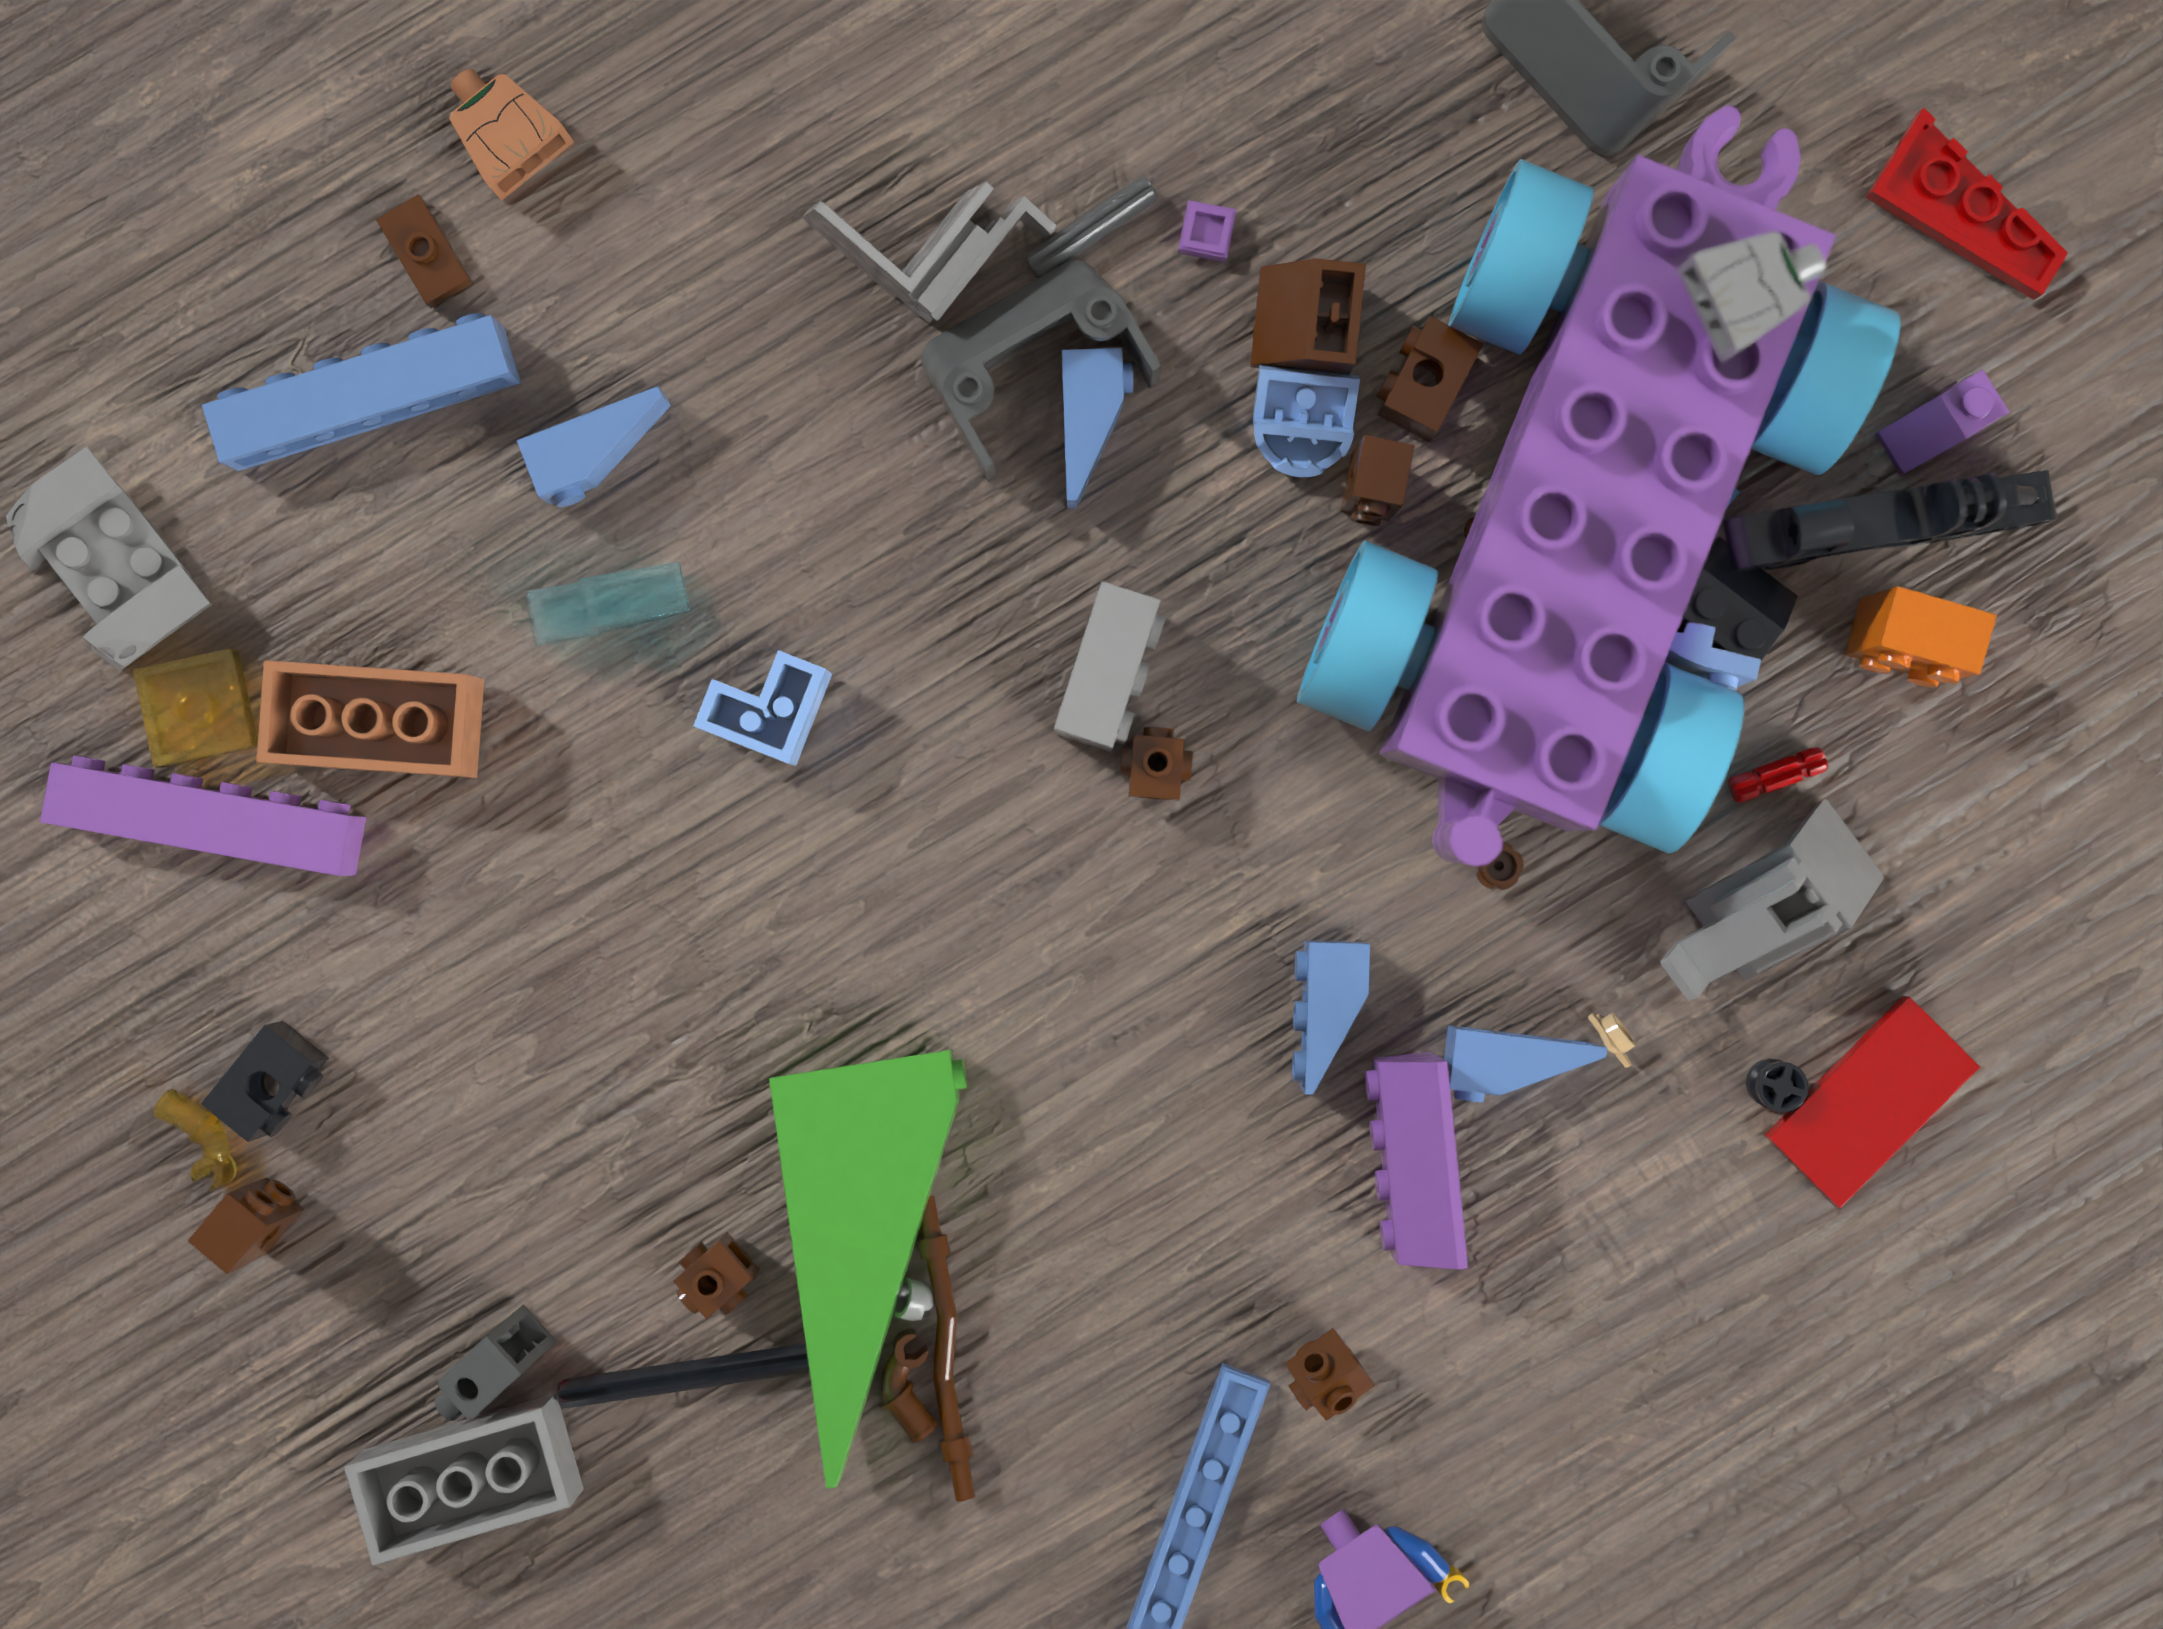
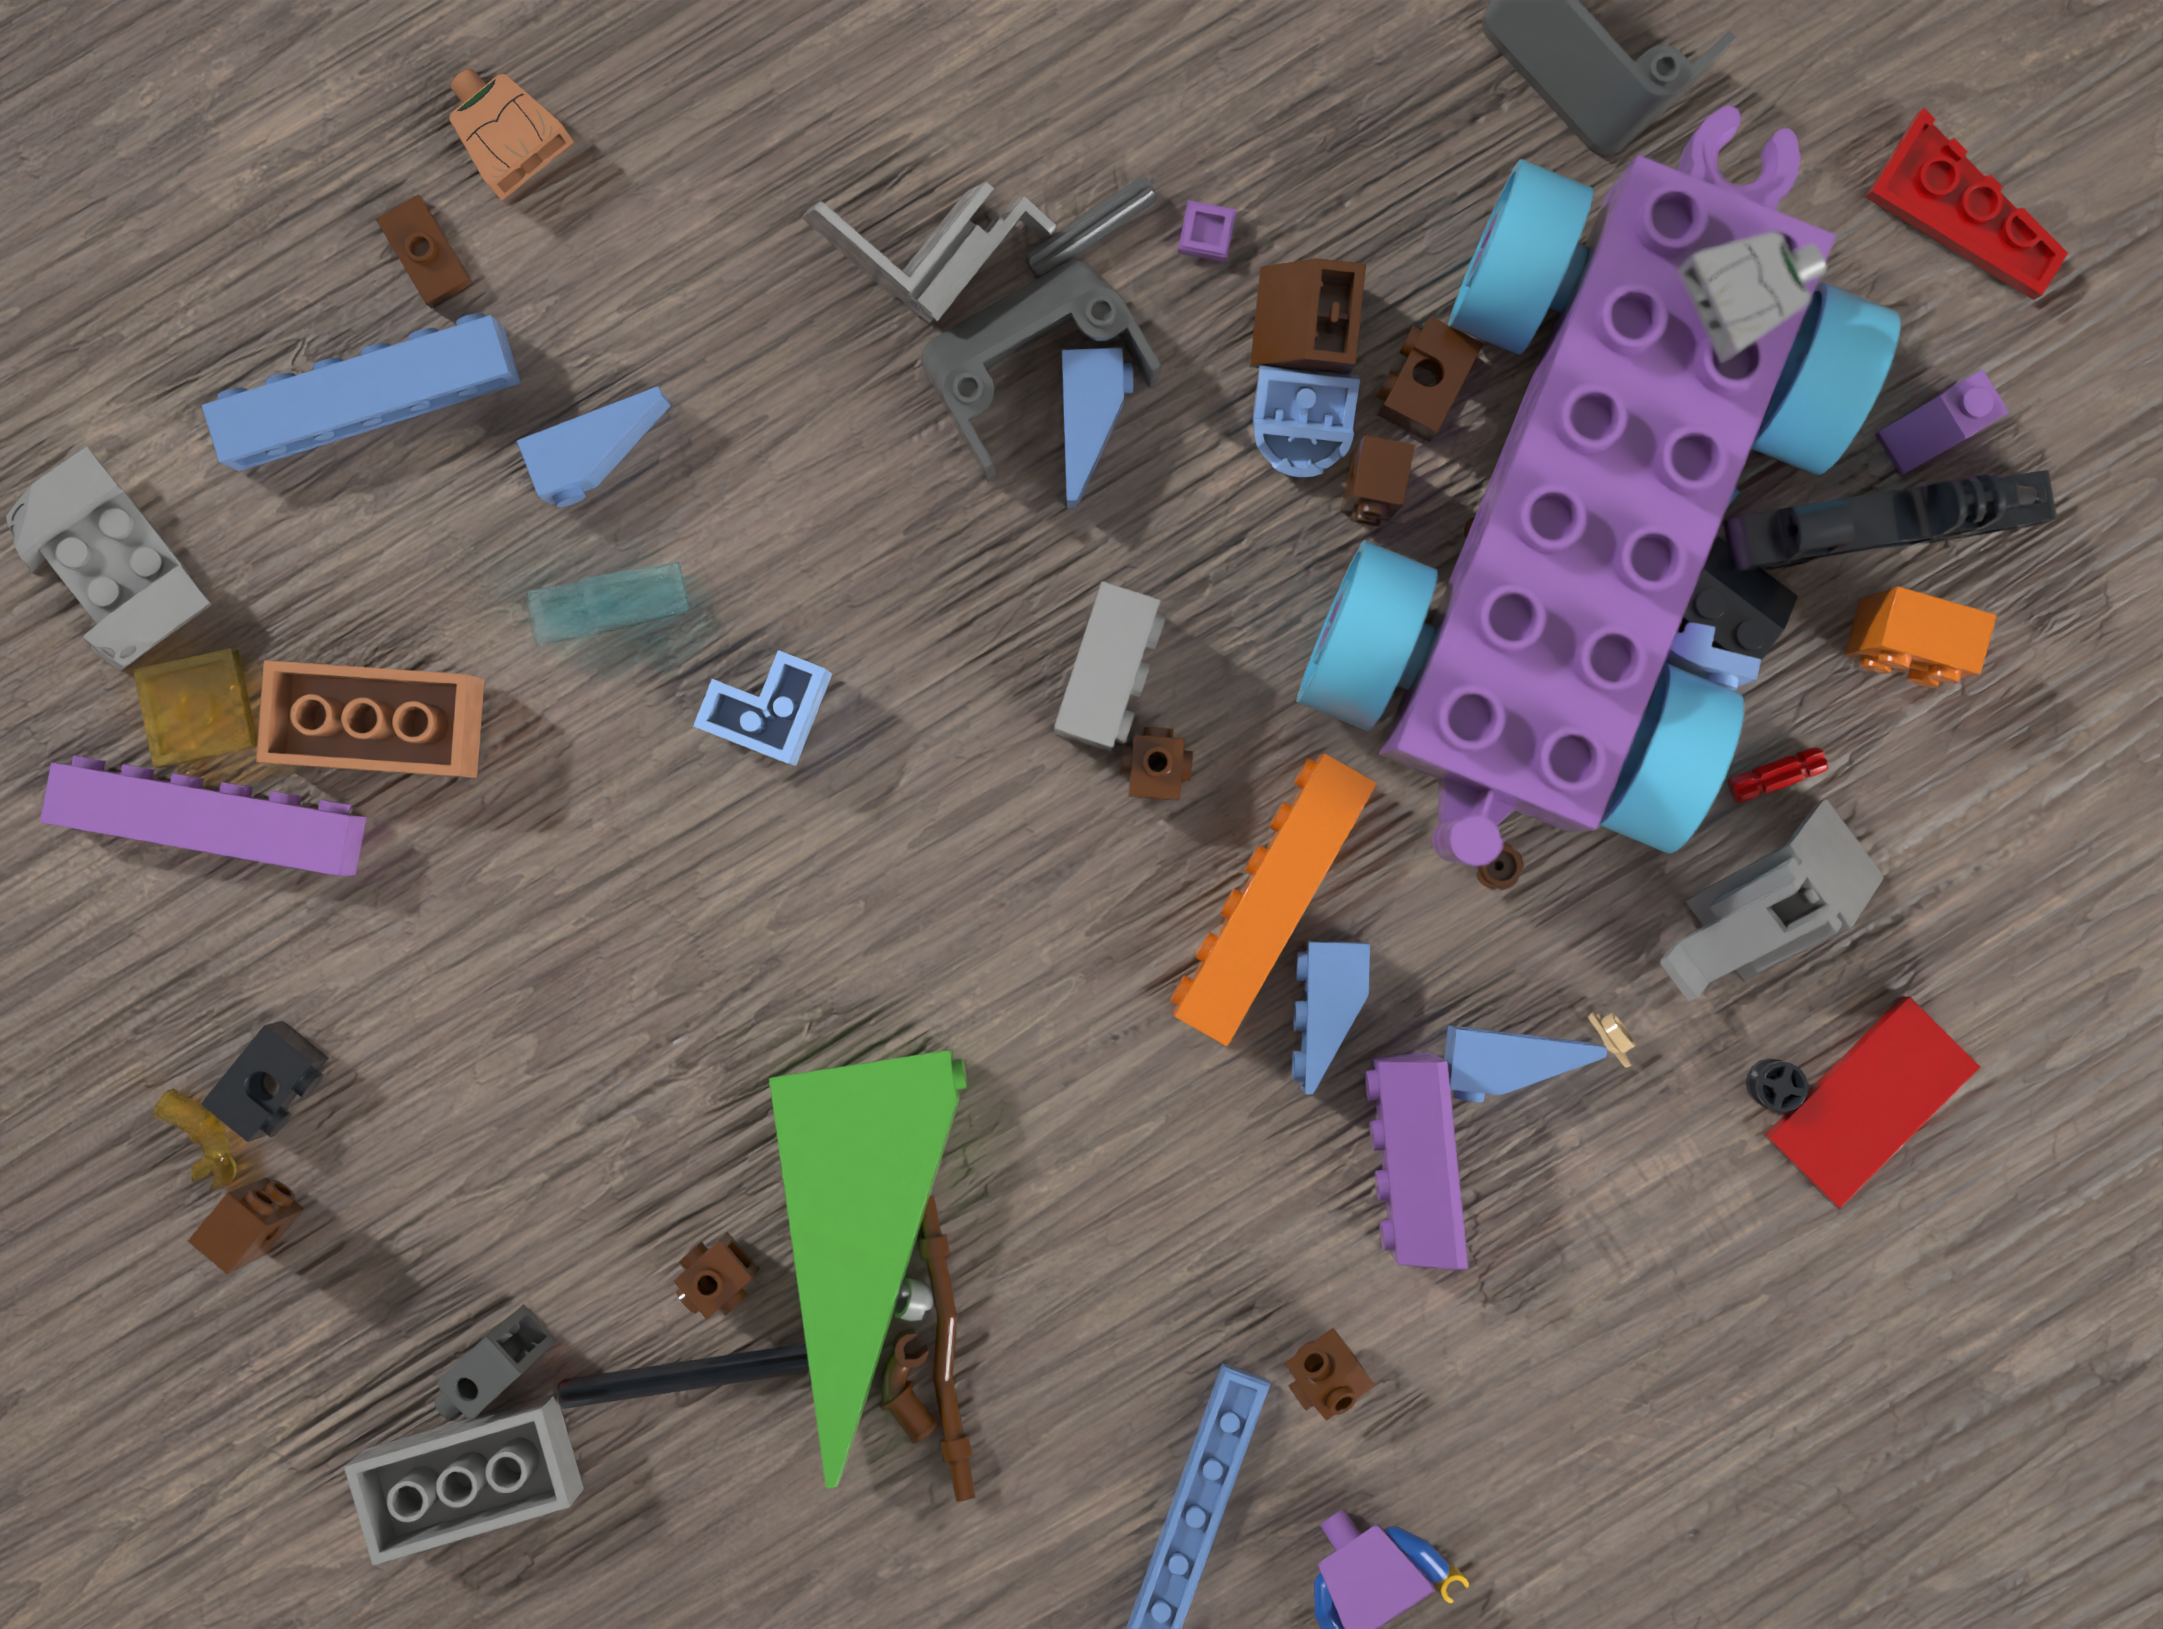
(1273, 898): none -> orange brick

